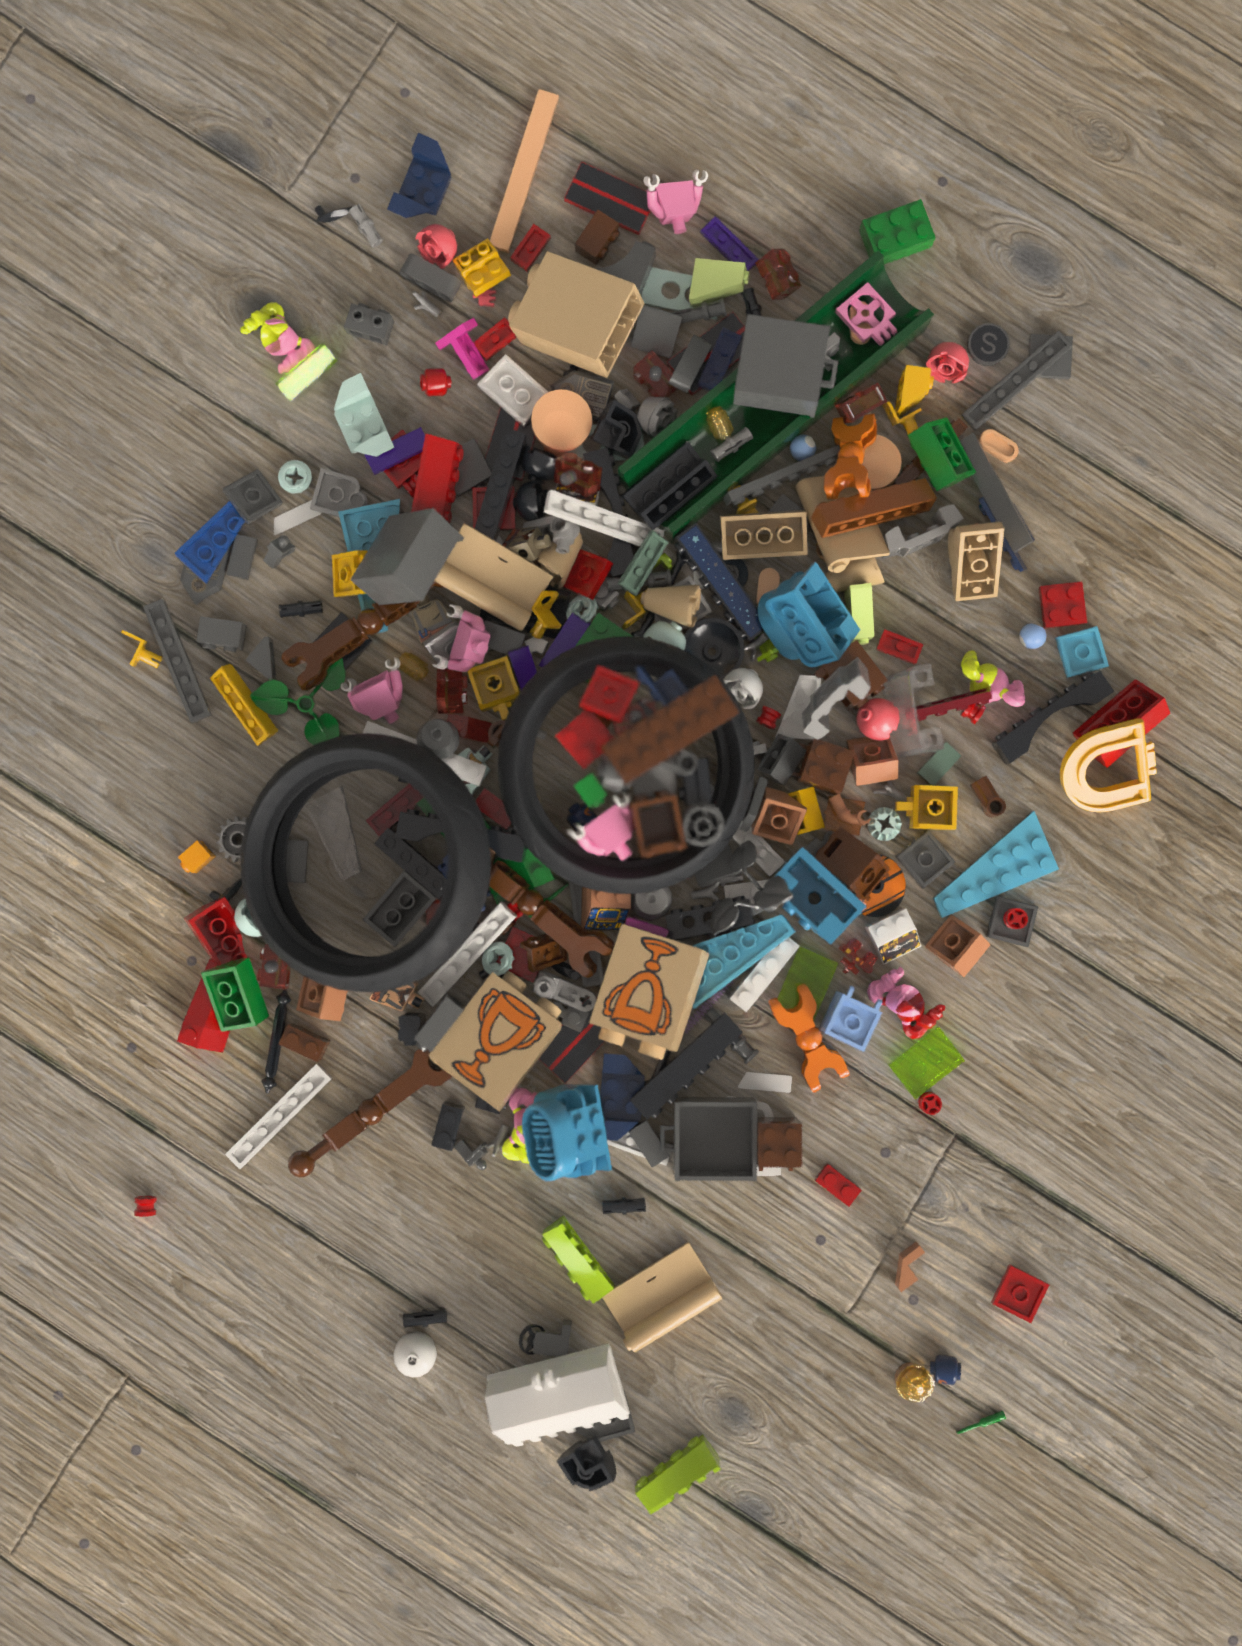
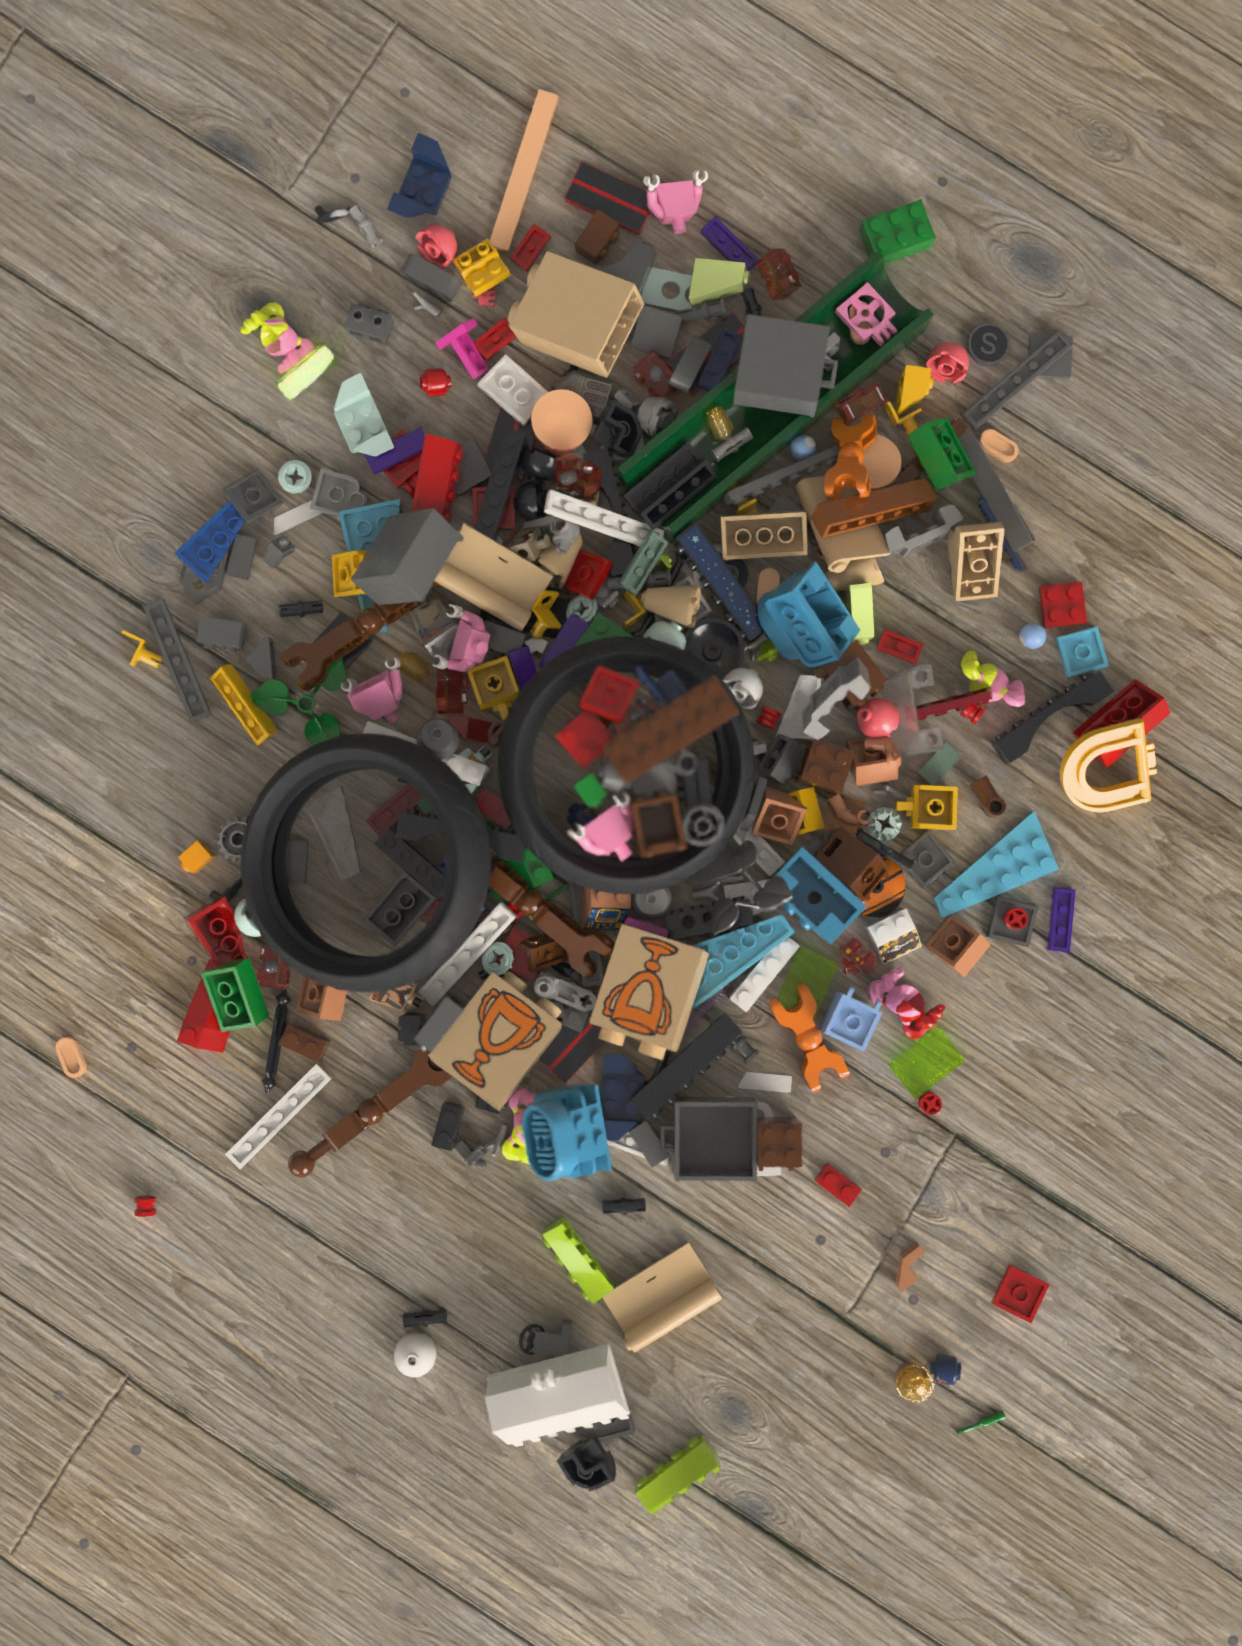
(70, 1056): none -> light nougat tile
(884, 849): none -> black door
(886, 746): none -> nougat piece
(1061, 919): none -> dark purple tile

